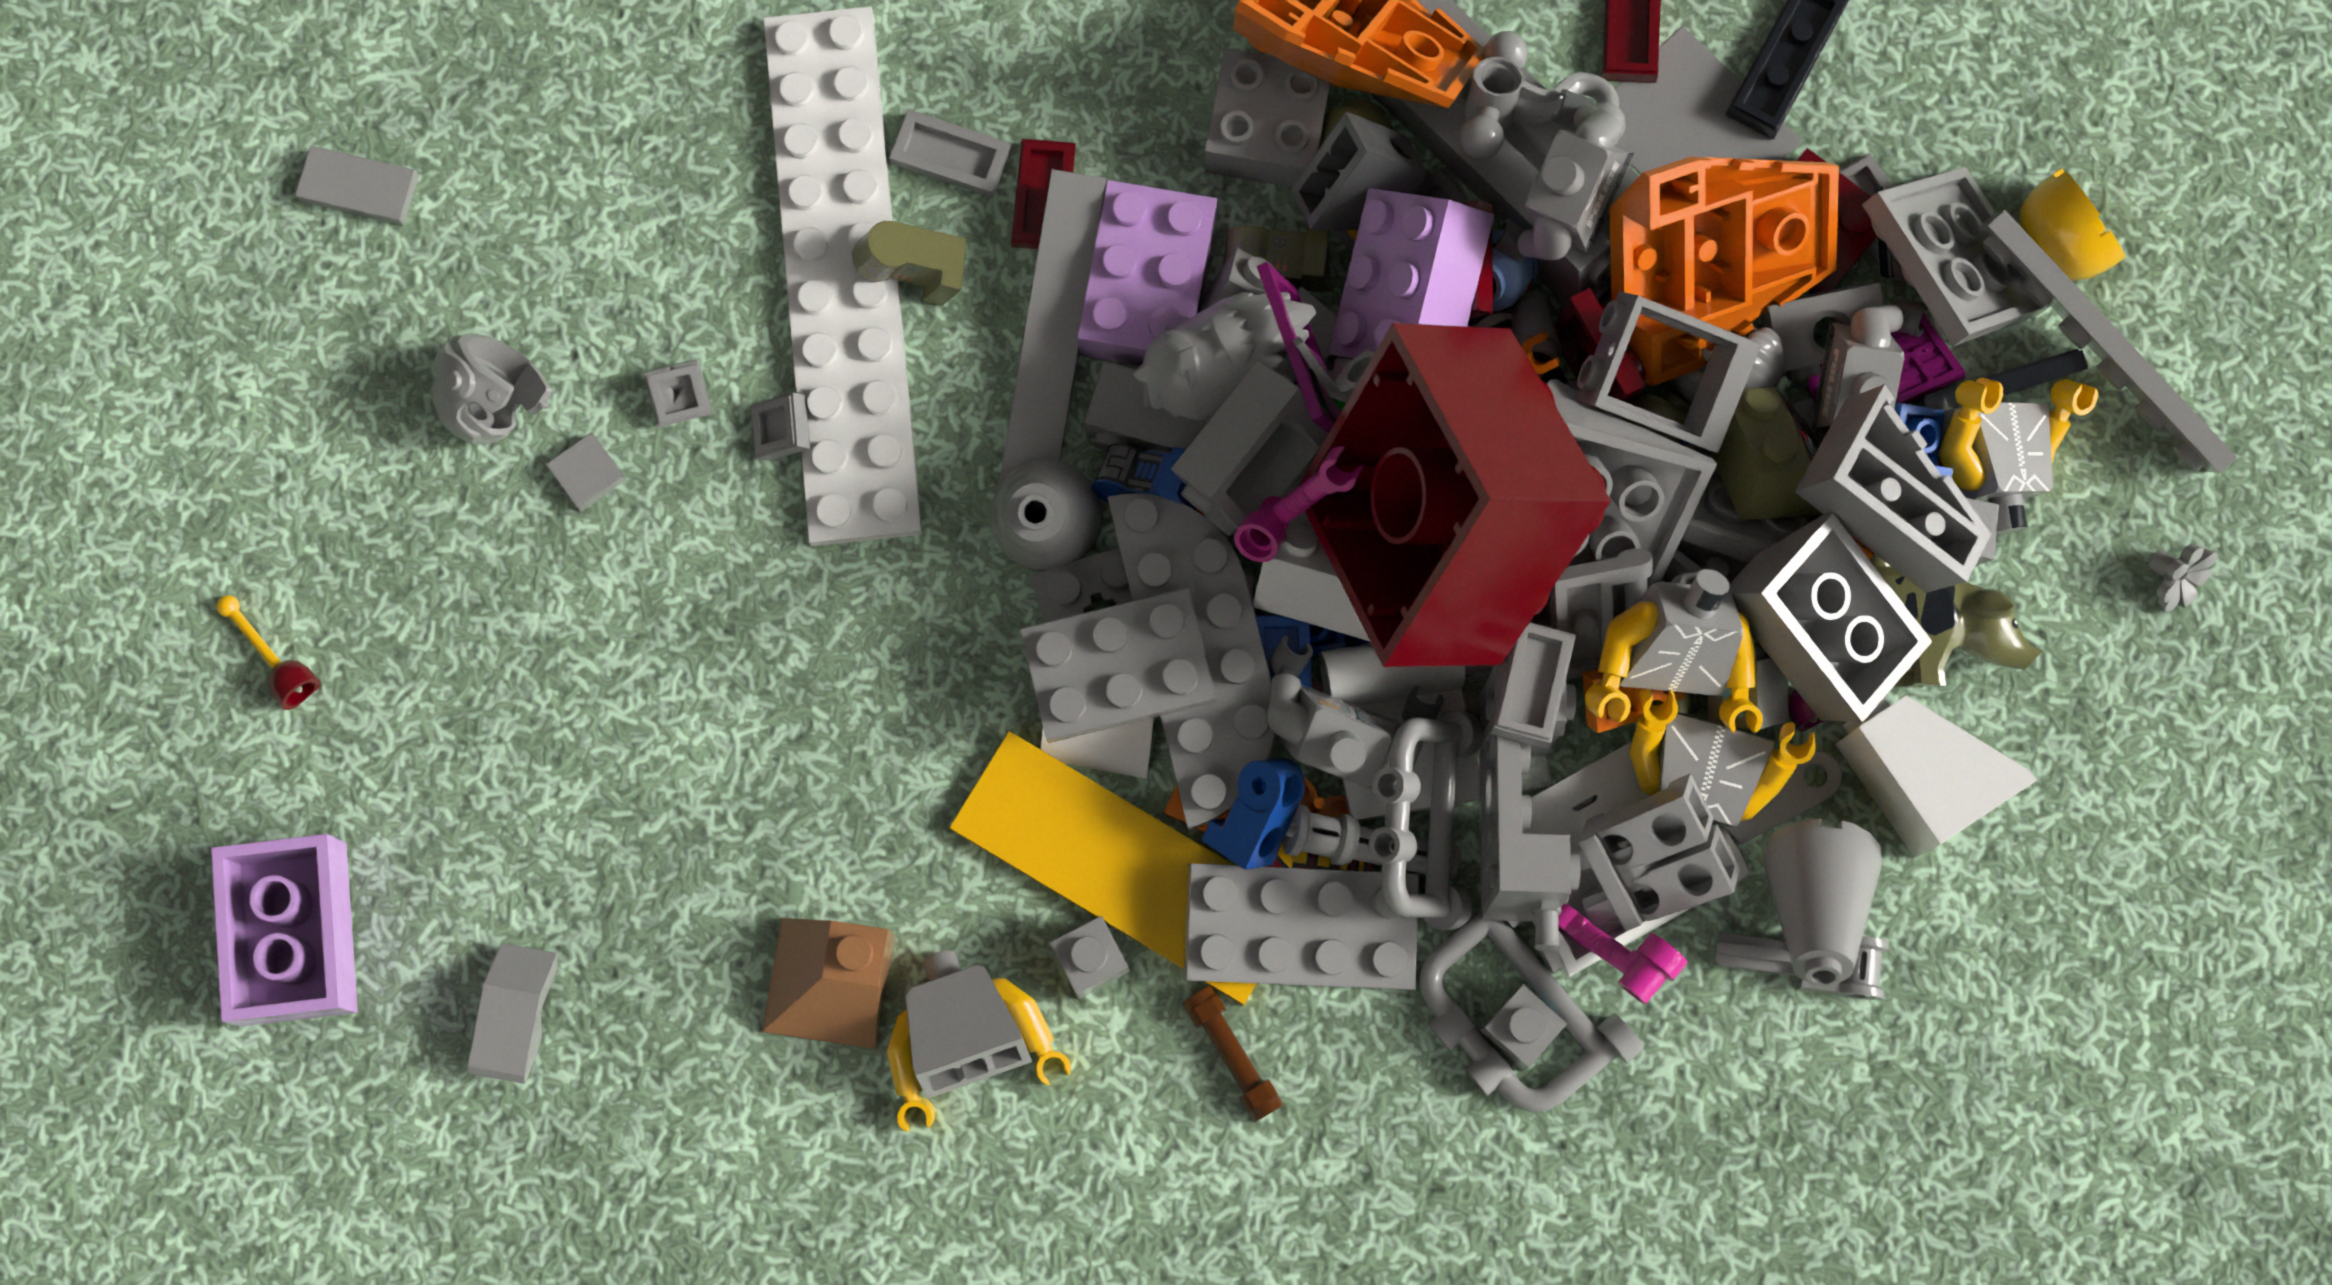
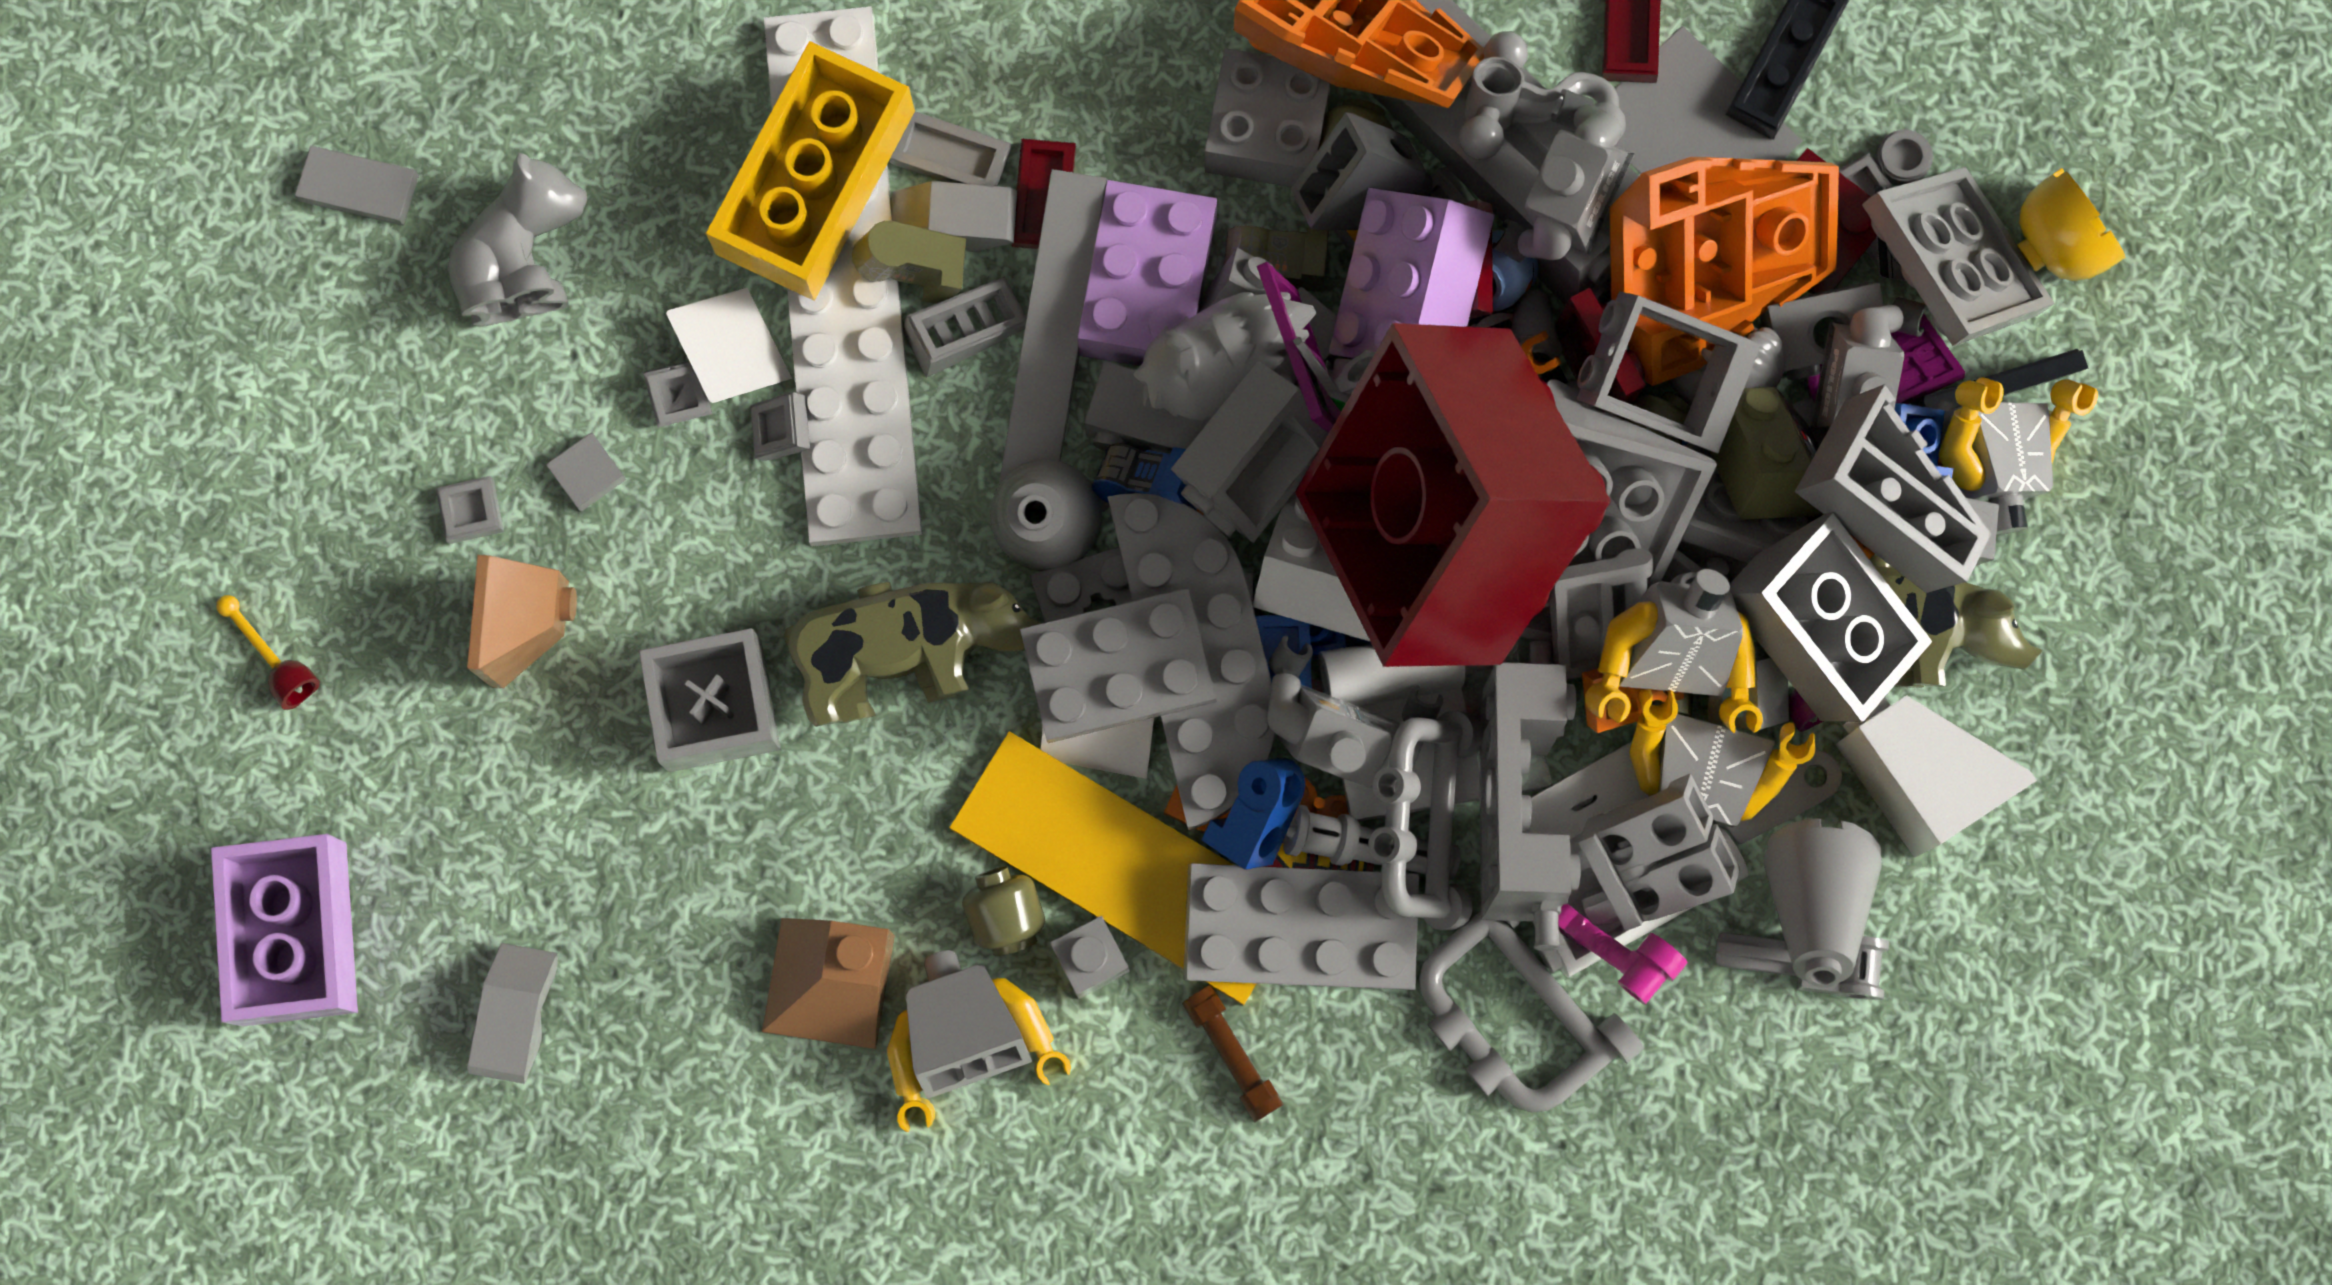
(469, 510): none -> light grey tile
(482, 387): light grey helmet -> none
(493, 258): none -> light grey animal
(515, 617): none -> slope
(709, 700): none -> light grey brick
(728, 345): none -> white sticker
(811, 170): none -> yellow brick
(897, 634): none -> olive animal
(952, 352): none -> light grey slope
(969, 211): none -> light grey slope
(1003, 911): none -> olive head
(1265, 530): dark pink brick -> none
(1523, 1027): light grey brick -> none
(1533, 686): light grey tile -> none
(1904, 156): none -> light grey tile
(2120, 360): light grey plate -> none
(2181, 574): light grey plant -> none

